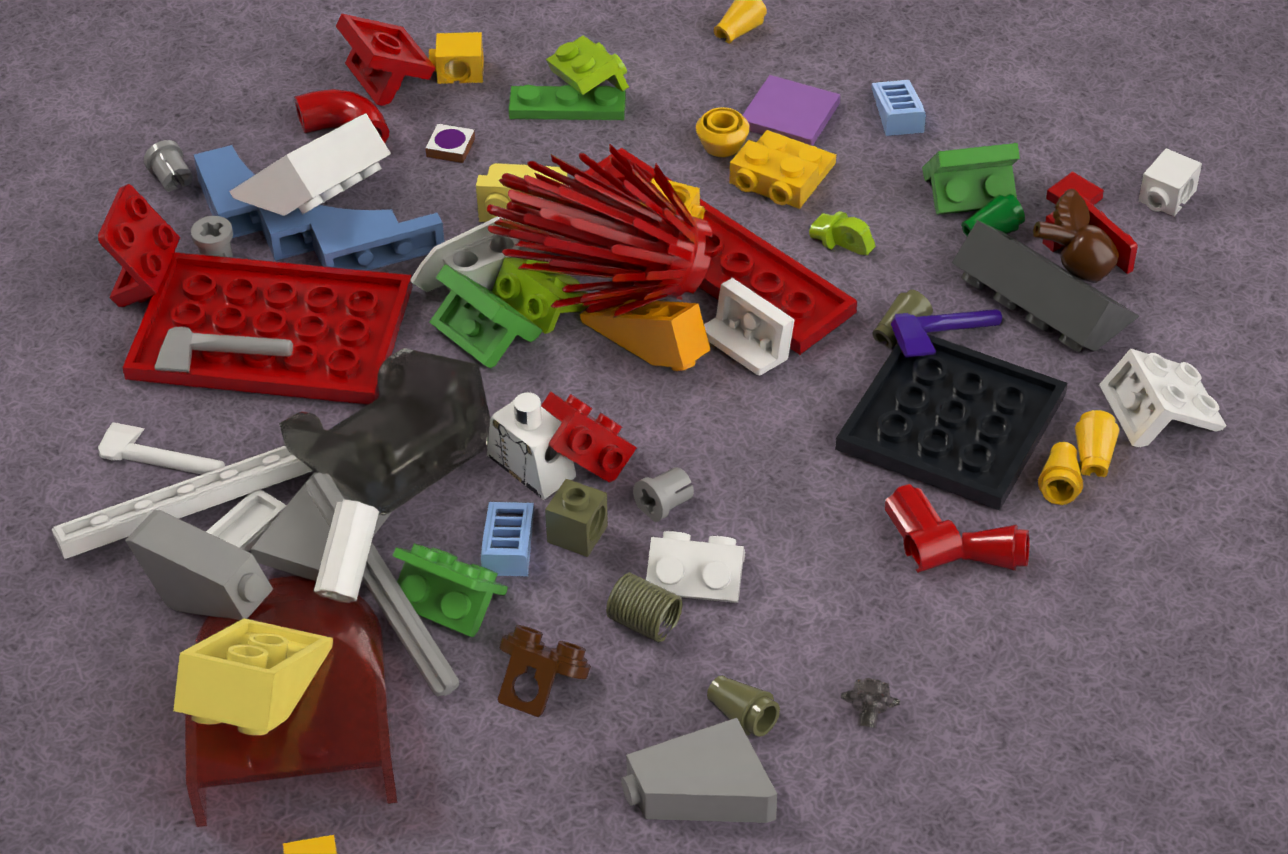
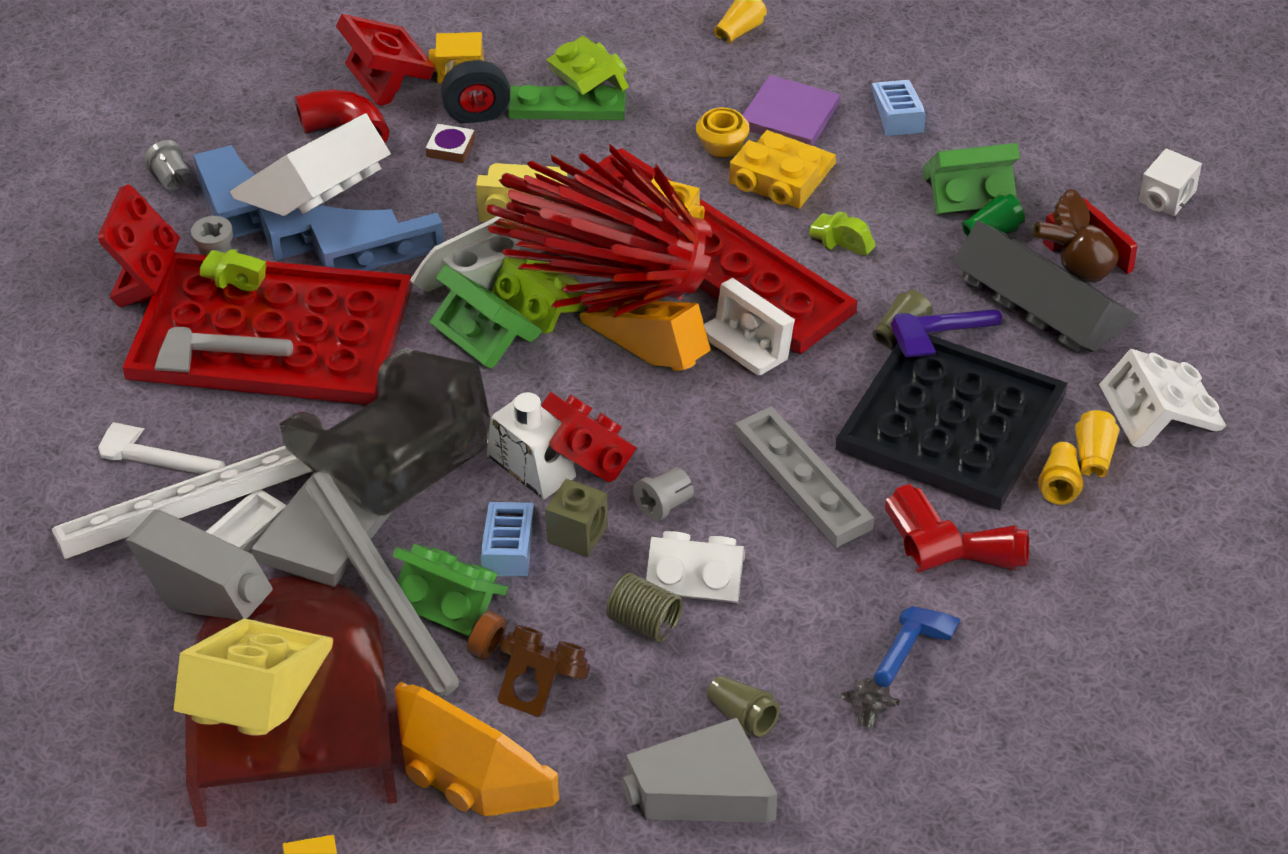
(233, 268): none -> lime piece
(346, 551): white axle -> none
(468, 758): none -> light orange wedge
(475, 76): none -> black bush
(486, 634): none -> dark orange tile
(804, 477): none -> light grey plate
(913, 622): none -> blue piece
(1081, 185): red tile -> none

